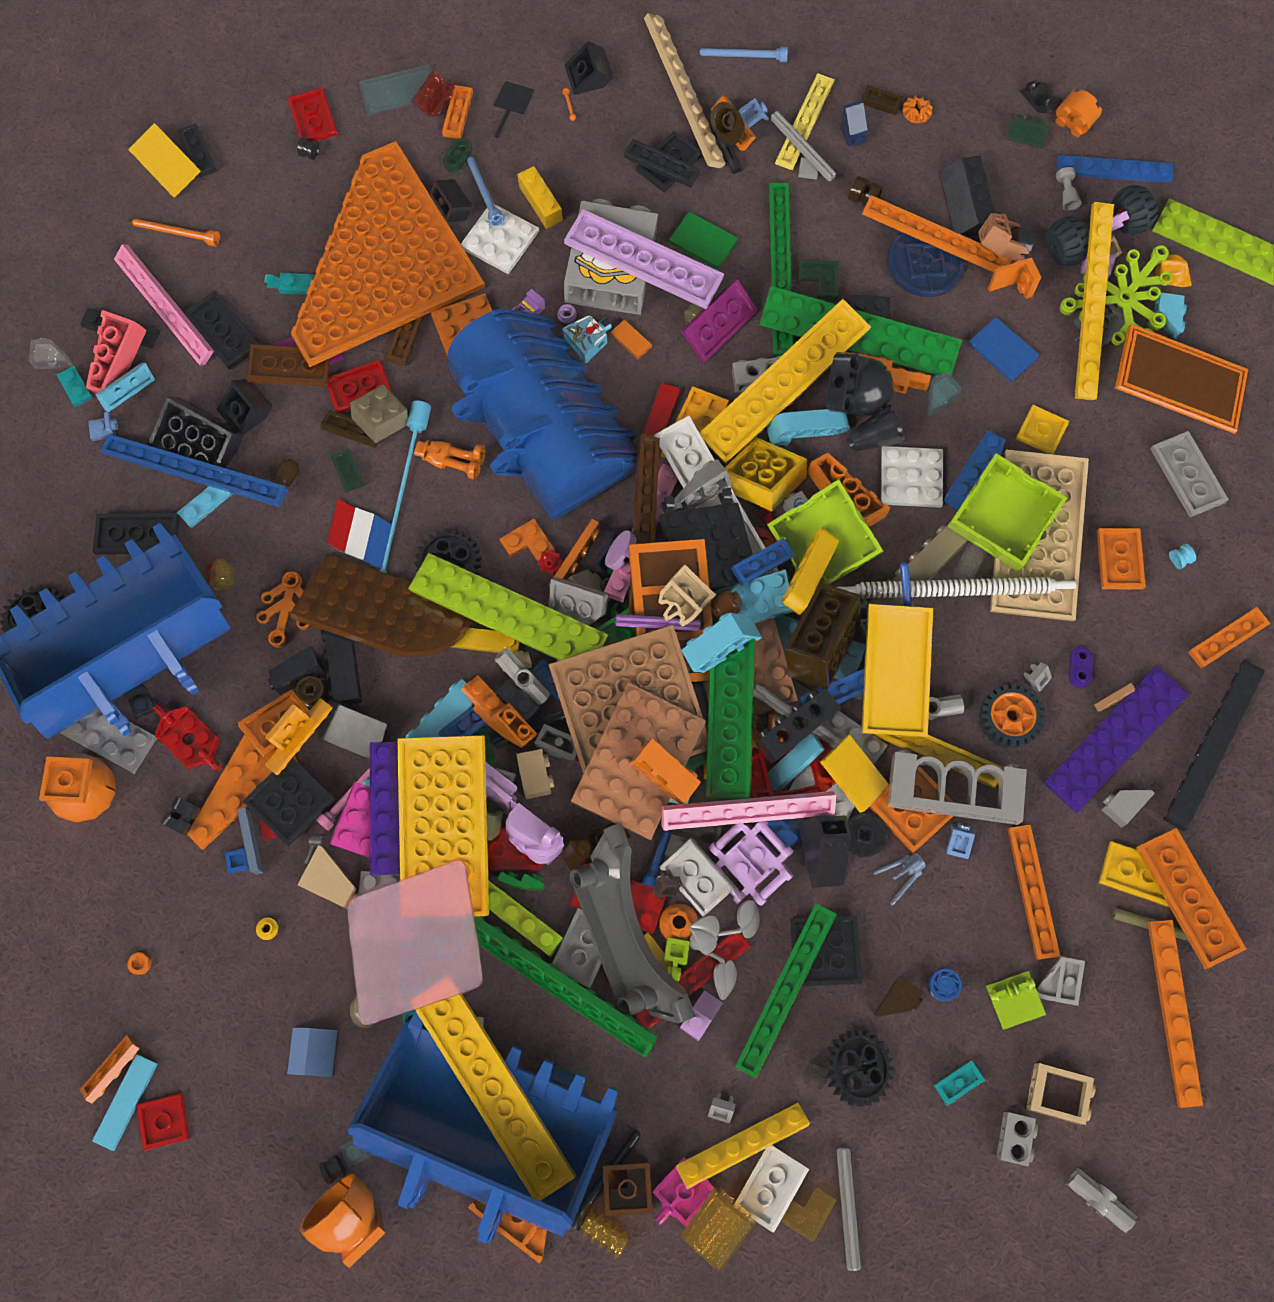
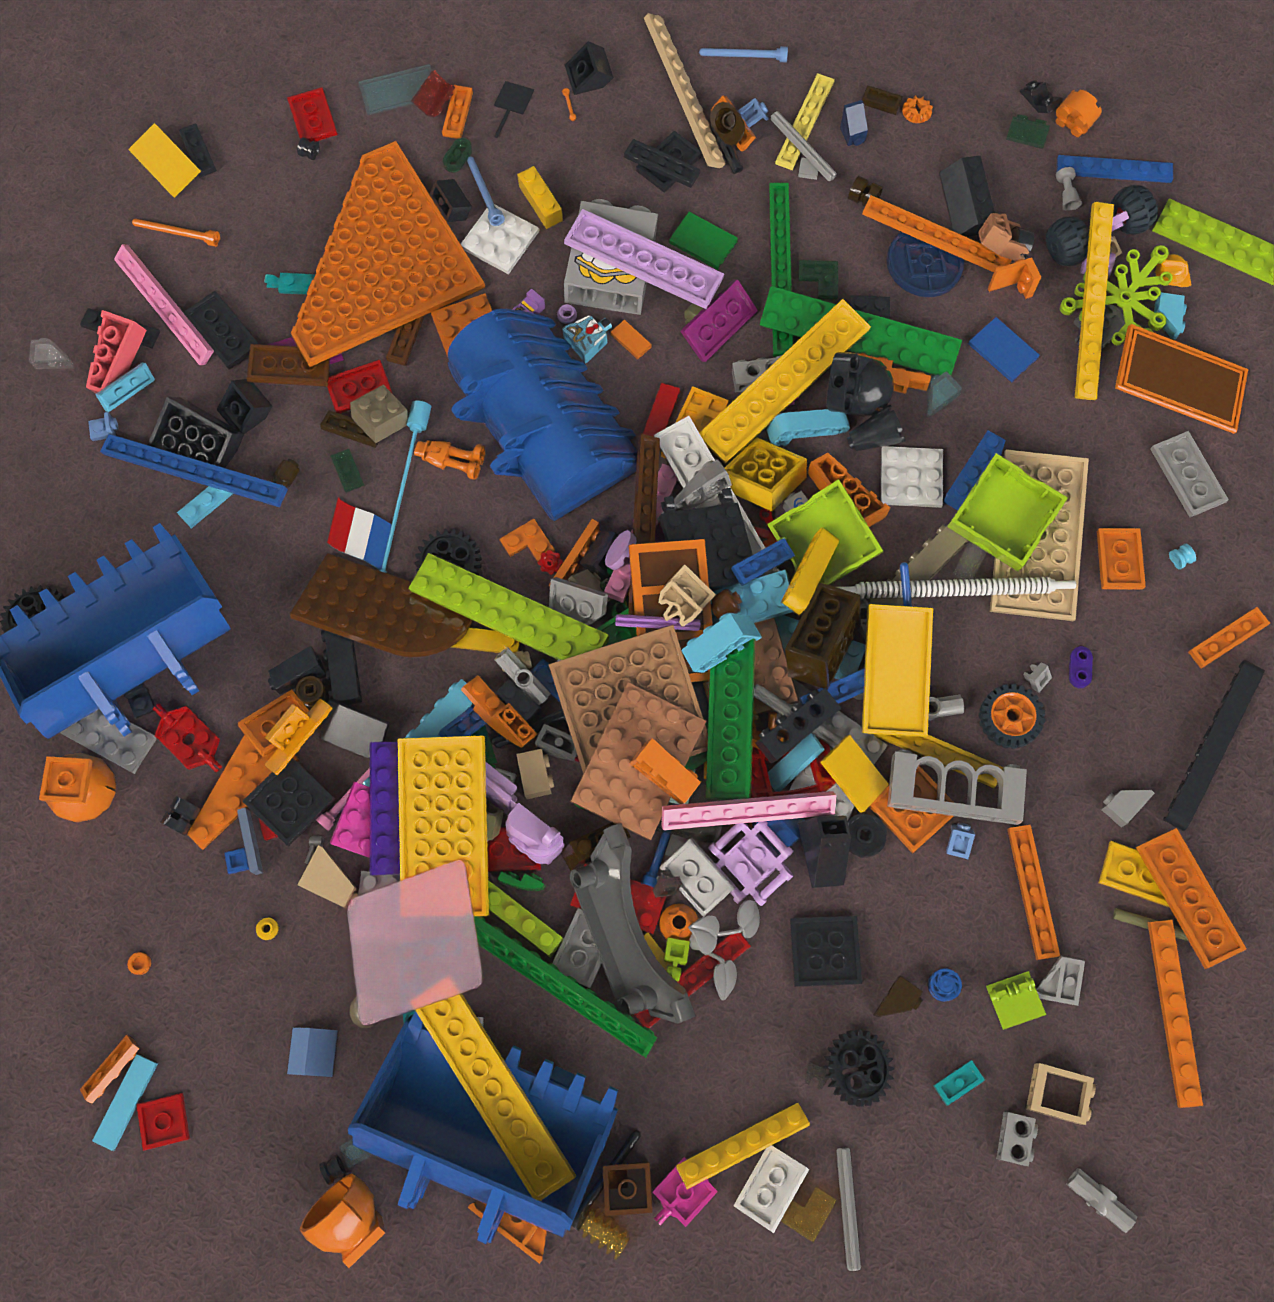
(74, 386): teal plate -> none
(116, 529): black plate -> none
(220, 574): clear yellow head -> none
(284, 606): orange plant -> none
(705, 1011): lavender slope -> none
(718, 1228): clear yellow brick -> none
(722, 1109): light grey tile -> none
(785, 991): green plate -> none
(912, 865): sand blue plant -> none
(1042, 430): yellow tile -> none
(1115, 697): medium nougat tile -> none
(1116, 739): dark purple plate -> none

